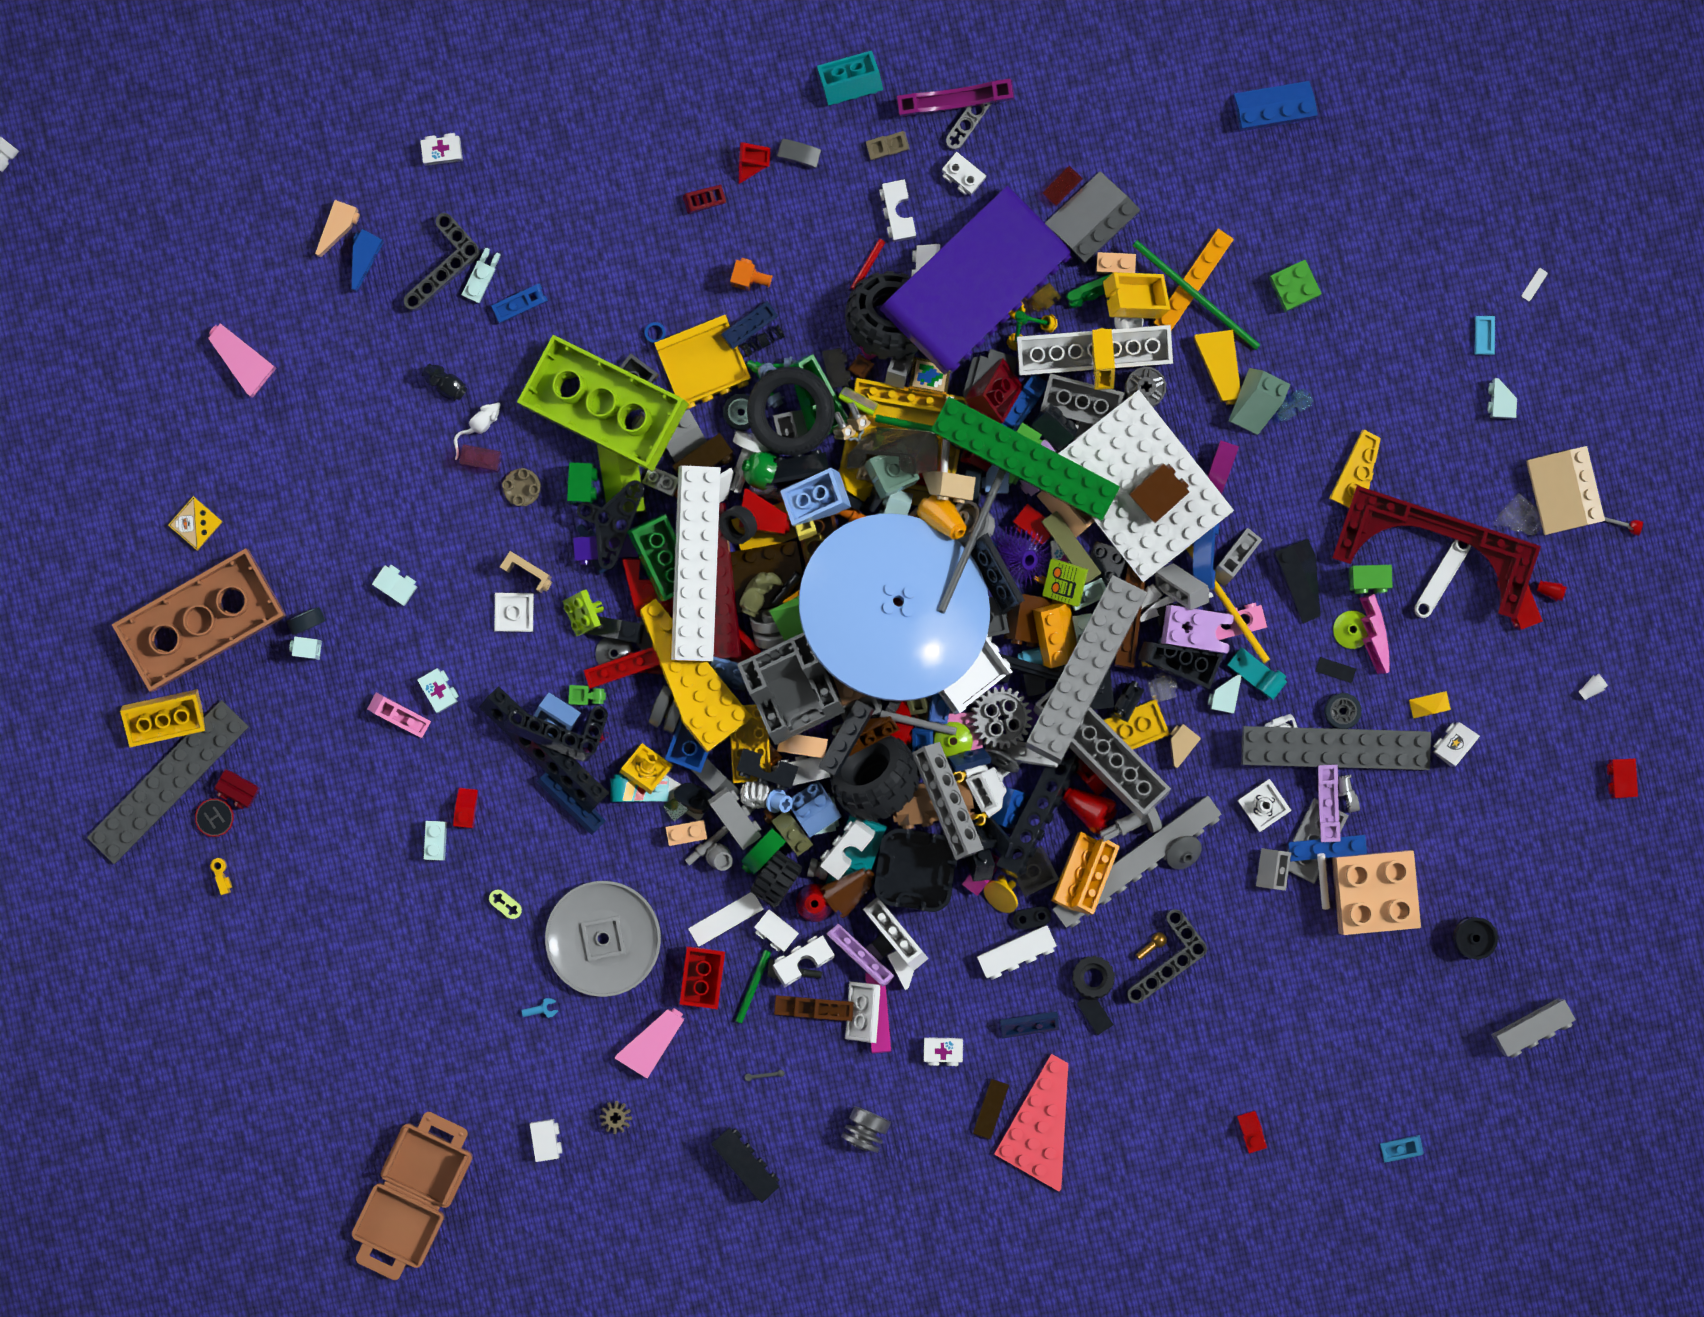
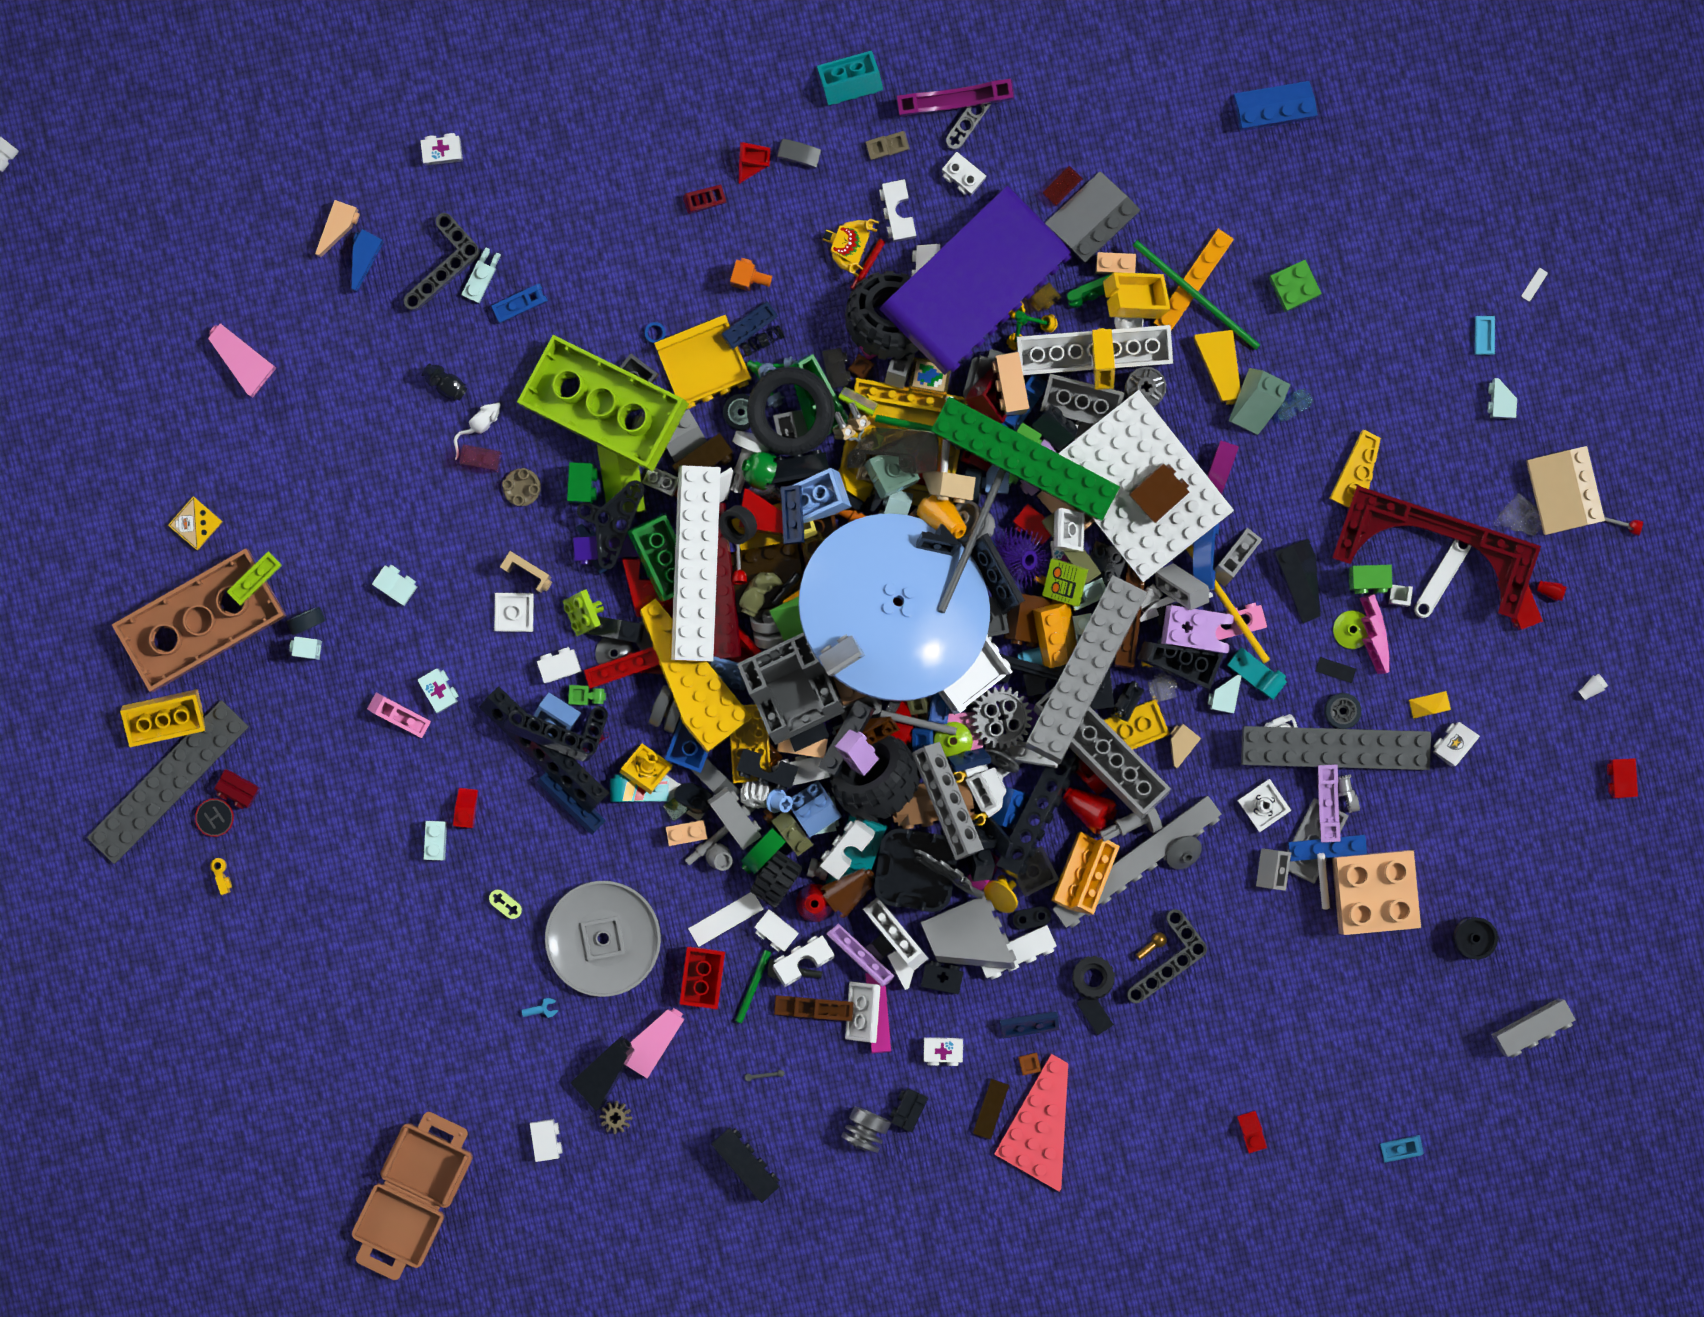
(254, 578): none -> lime plate
(559, 666): none -> white brick
(602, 1074): none -> black slope
(739, 576): none -> red hinge
(792, 514): none -> dark blue plate
(809, 737): none -> black sticker
(841, 655): none -> light grey slope
(850, 243): none -> yellow torso
(857, 752): none -> lavender brick
(909, 1109): none -> black brick
(931, 981): none -> black brick
(940, 542): none -> black slope
(944, 869): none -> dark grey piece
(969, 936): none -> light grey slope
(1010, 384): none -> light nougat slope
(1029, 1063): none -> dark orange tile
(1068, 530): none -> white slope
(1400, 595): none -> white panel

